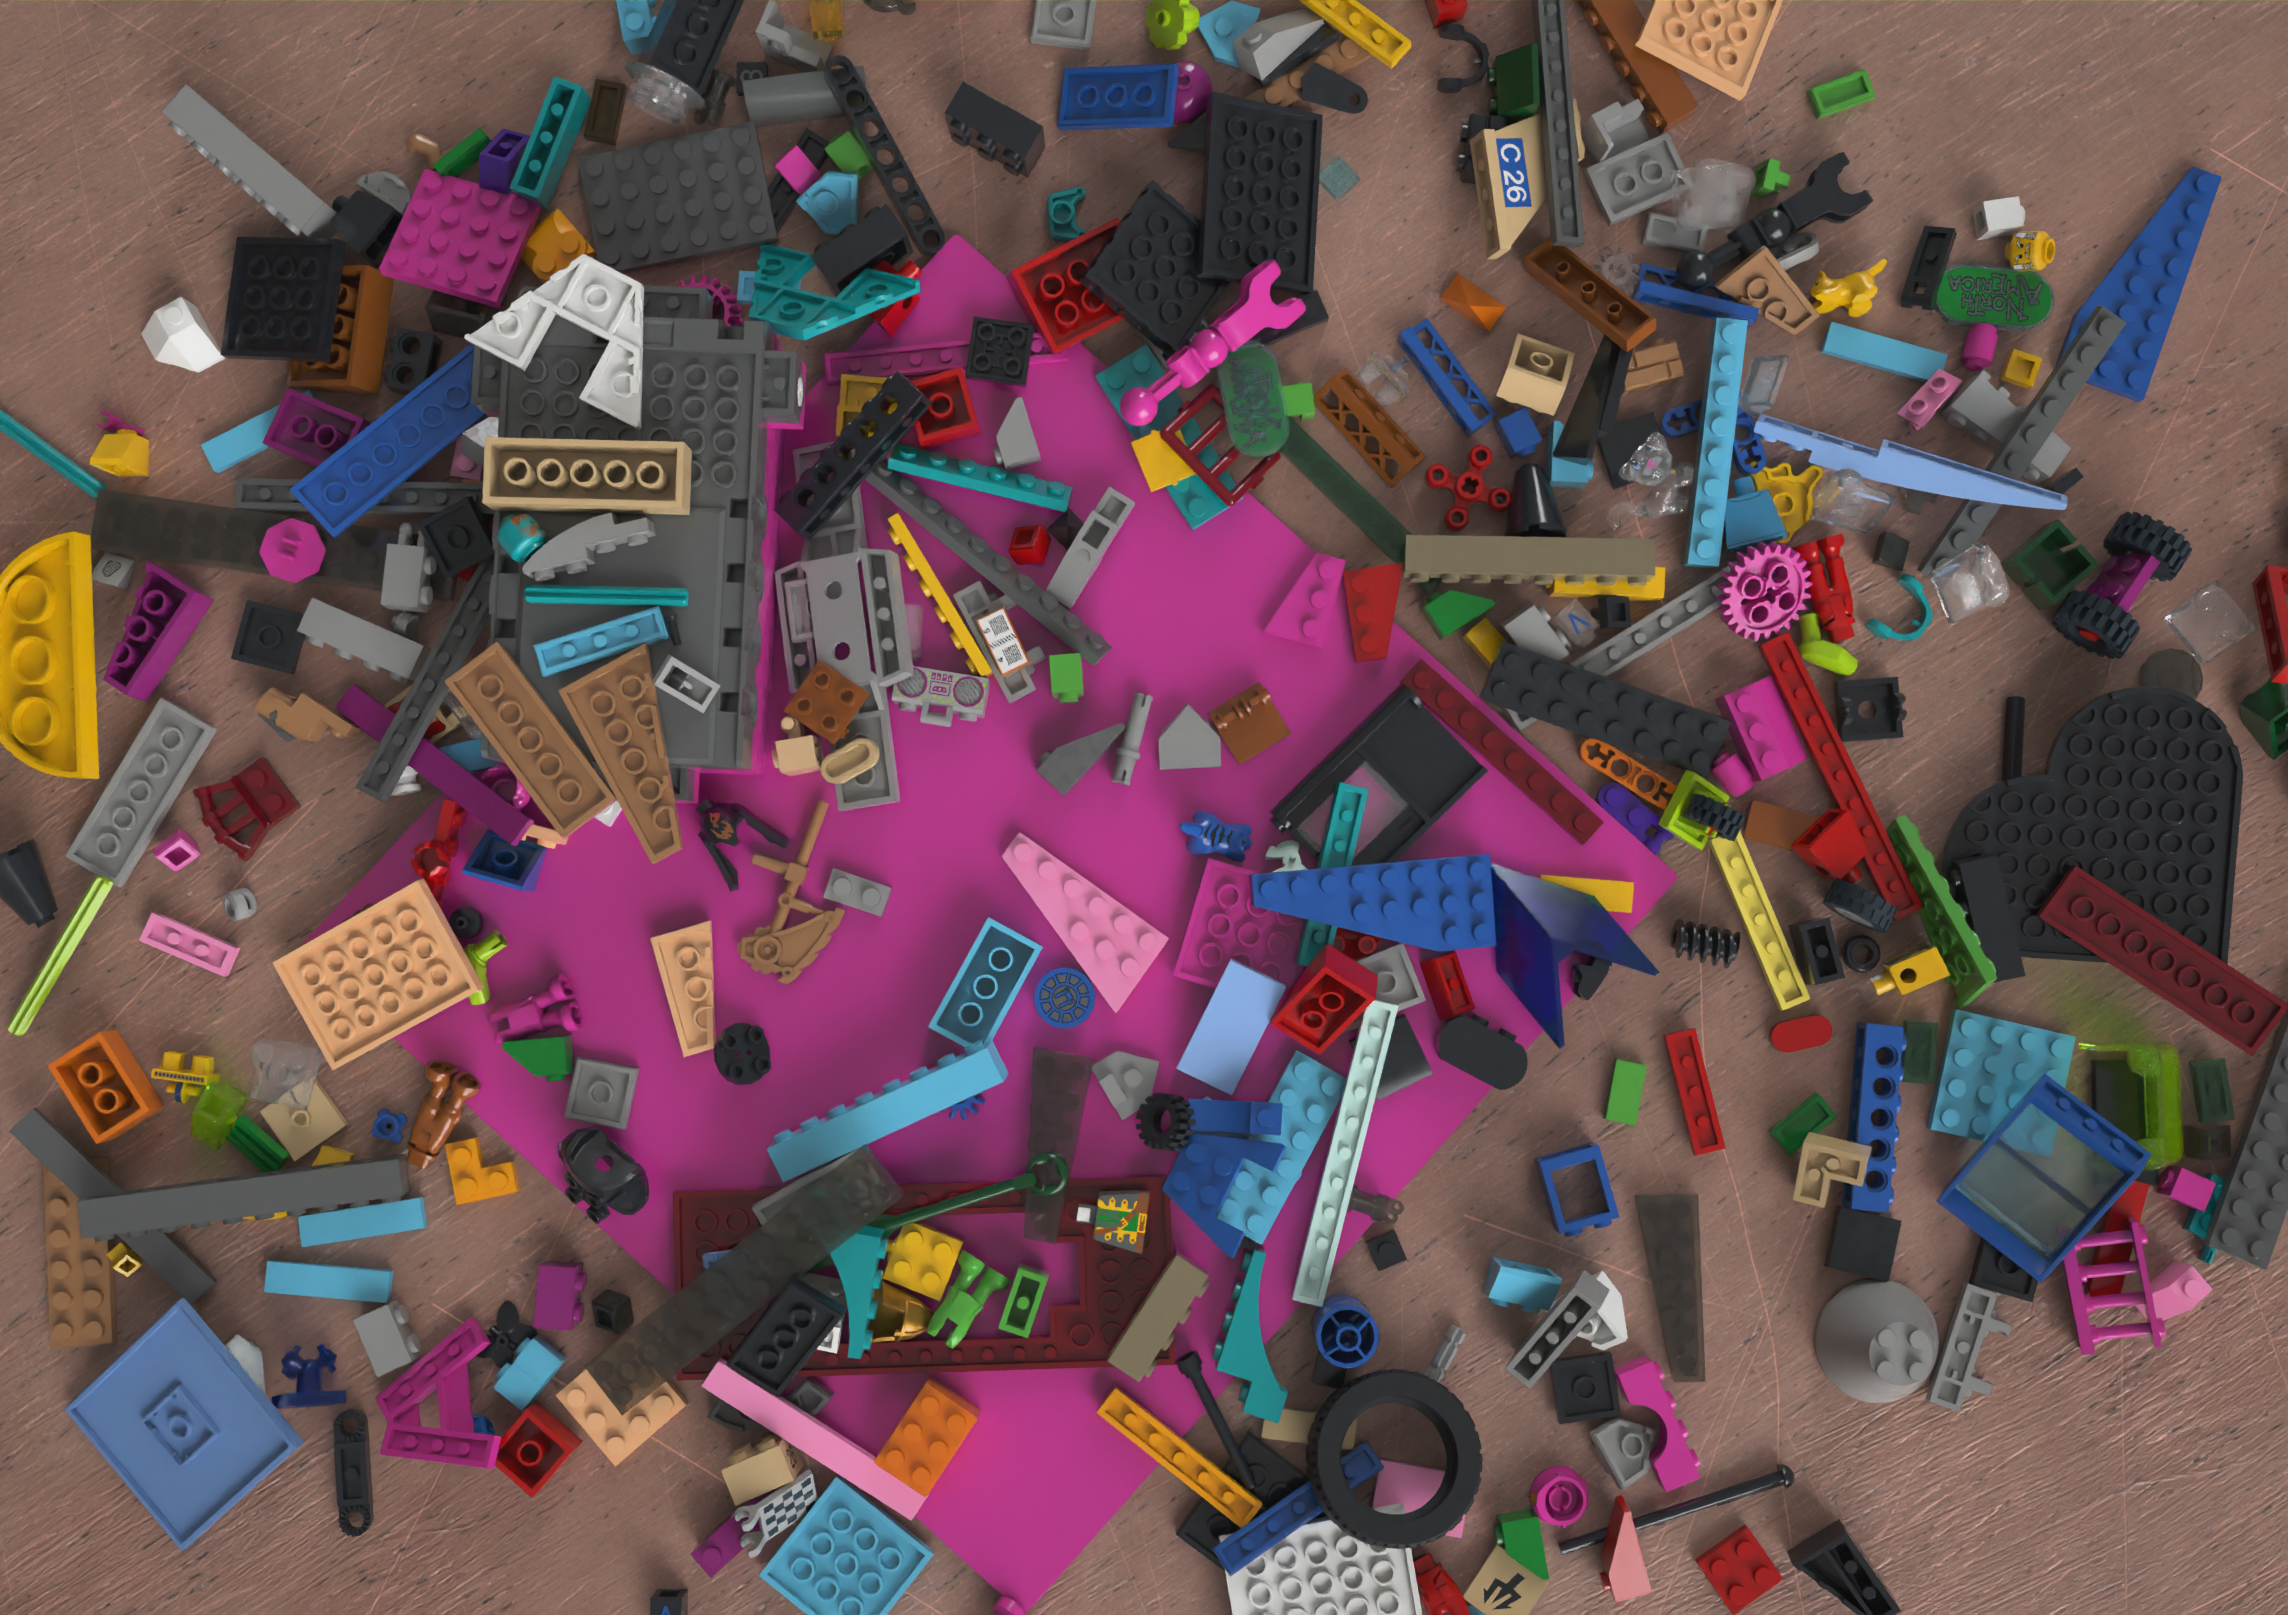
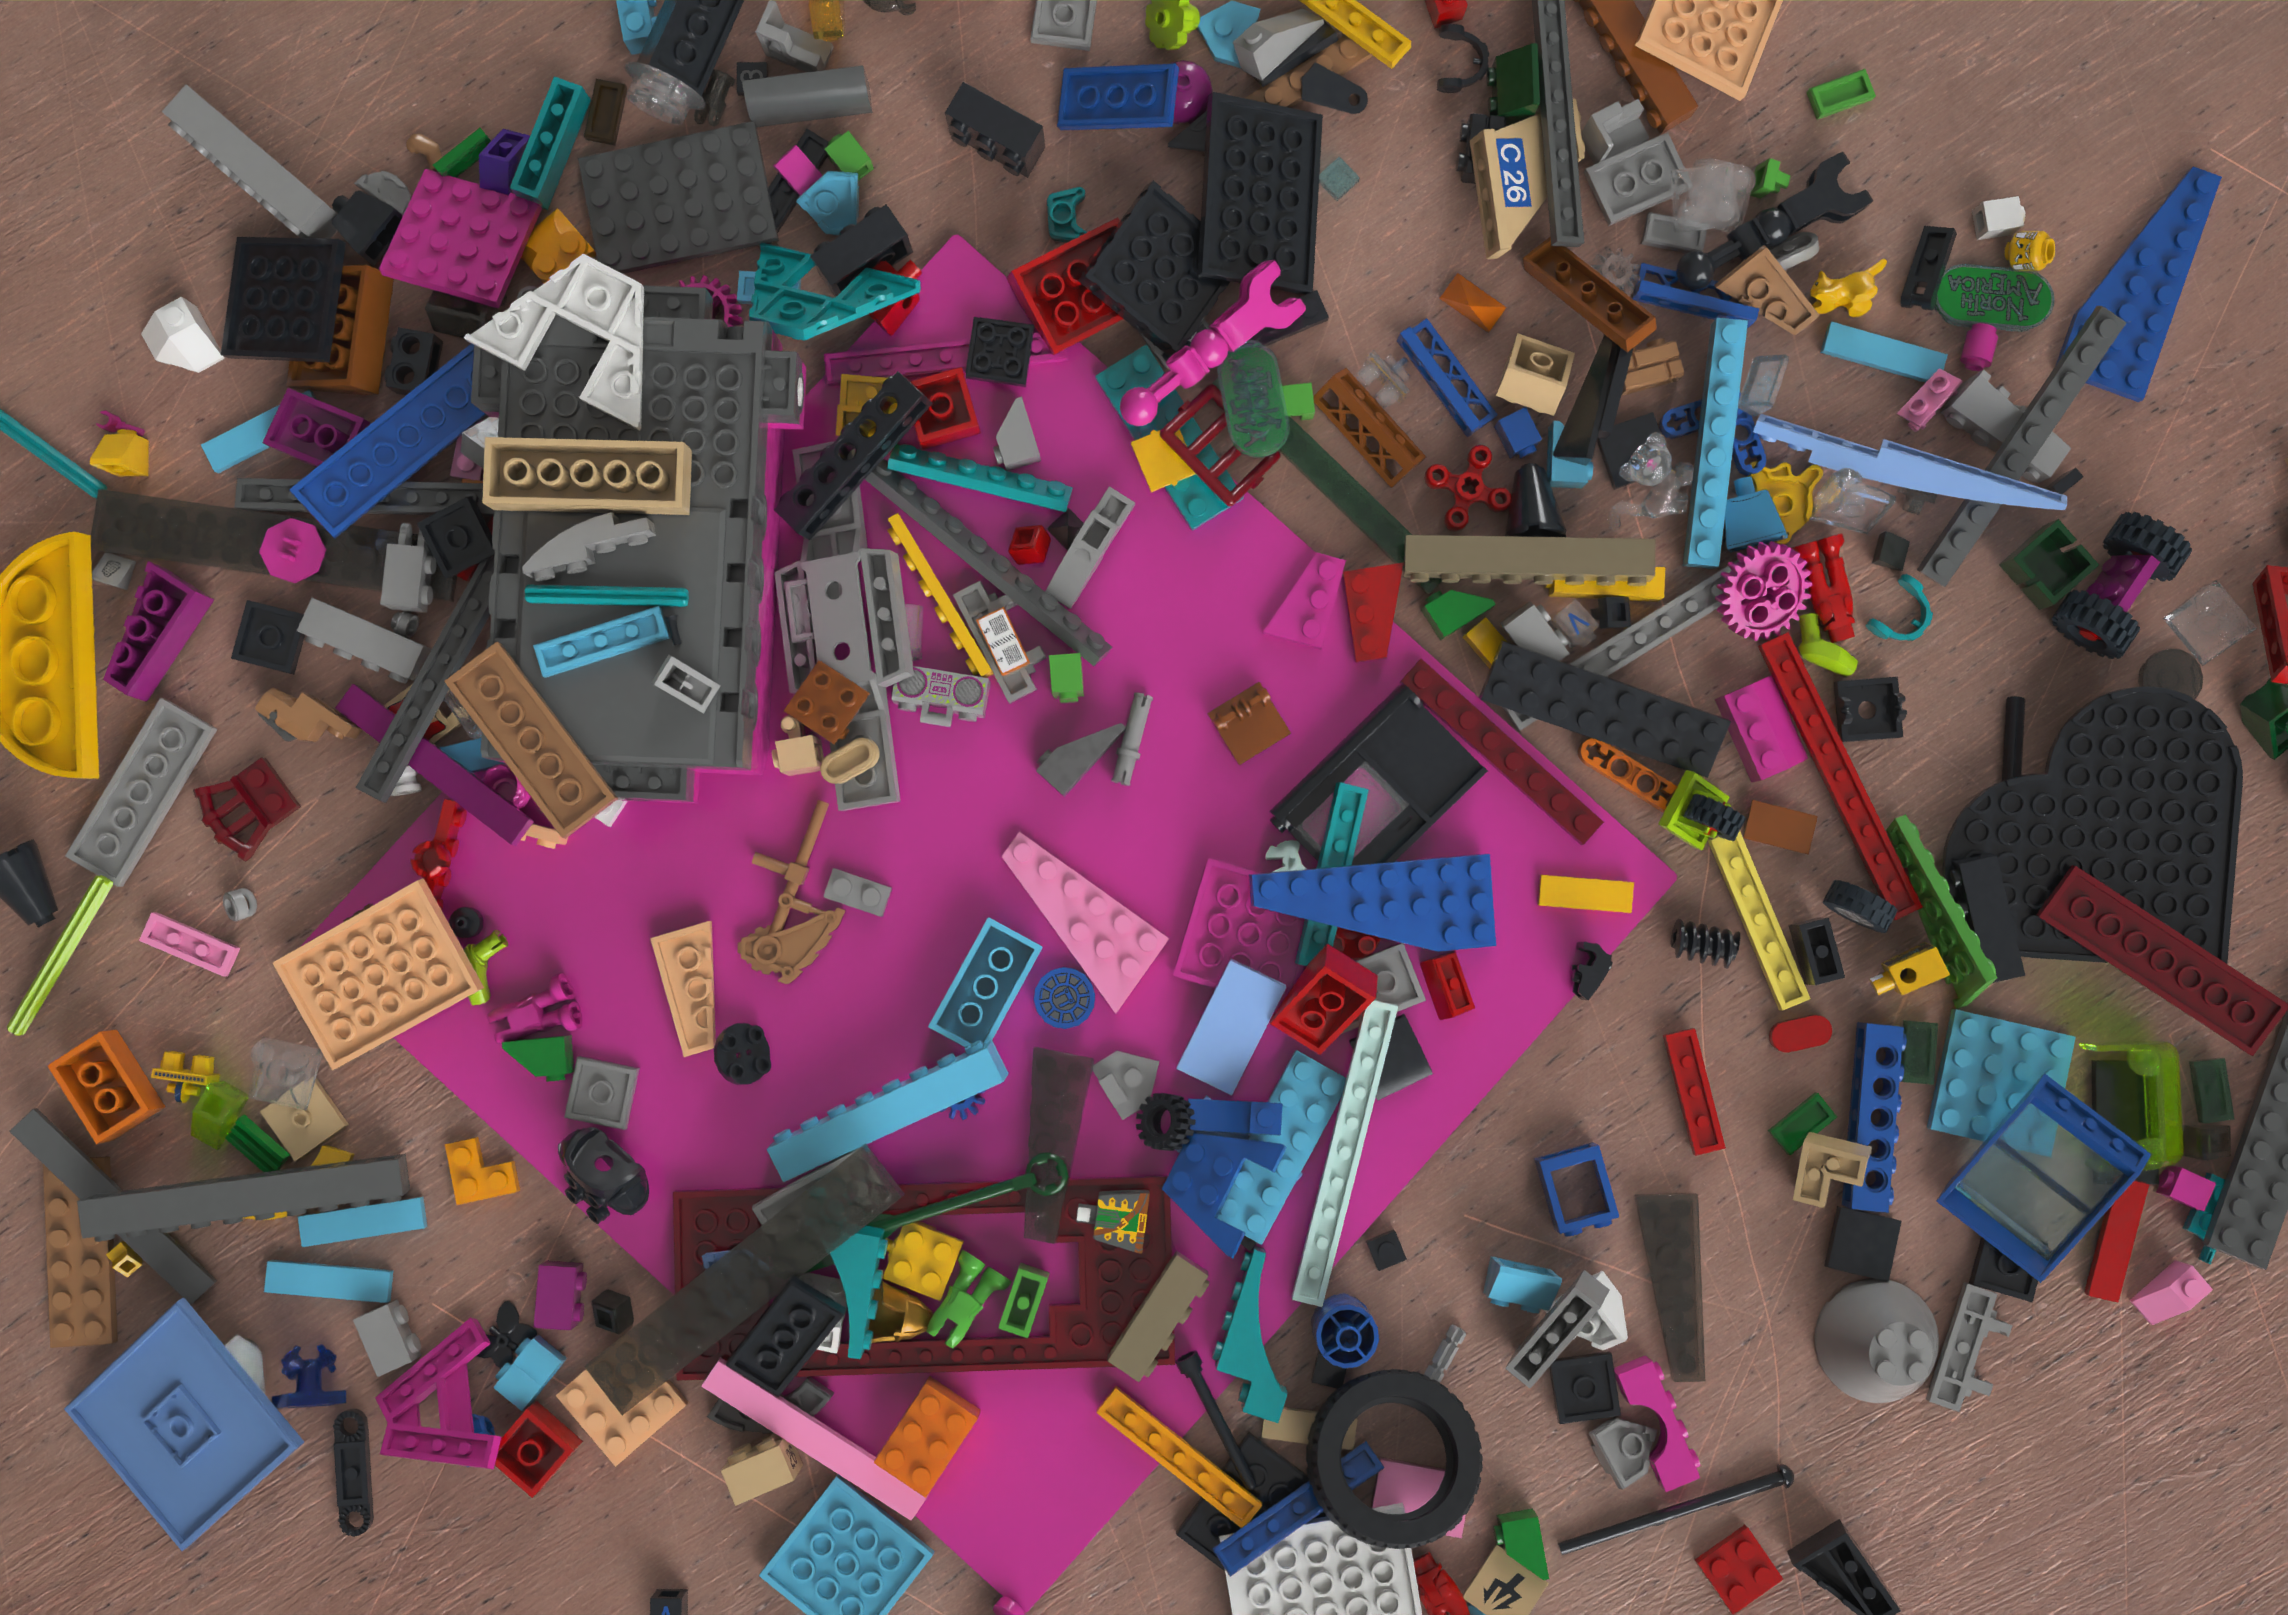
(177, 850): dark pink brick -> none
(380, 1127): blue plate -> none
(435, 1118): dark orange piece -> none
(506, 864): blue slope -> none
(521, 536): teal head -> none
(624, 731): medium nougat wing -> none
(720, 825): black piece -> none
(724, 1541): magenta slope -> none
(777, 1511): light grey flag -> none
(883, 141): black beam -> none
(1189, 742): light grey slope -> none
(1211, 835): blue animal -> none
(1375, 1206): clear smoke piece -> none
(1481, 1051): black brick -> none
(1541, 926): clear blue windscreen -> none
(1559, 1496): dark pink hat -> none
(1622, 1557): slope -> none
(1625, 1092): bright green tile -> none
(1632, 814): dark purple plate -> none
(1732, 774): dark pink brick -> none
(1832, 846): red torso -> none
(1873, 956): black piece -> none
(1970, 582): clear slope -> none
(2021, 368): yellow plate -> none
(2083, 1304): dark pink fence -> none

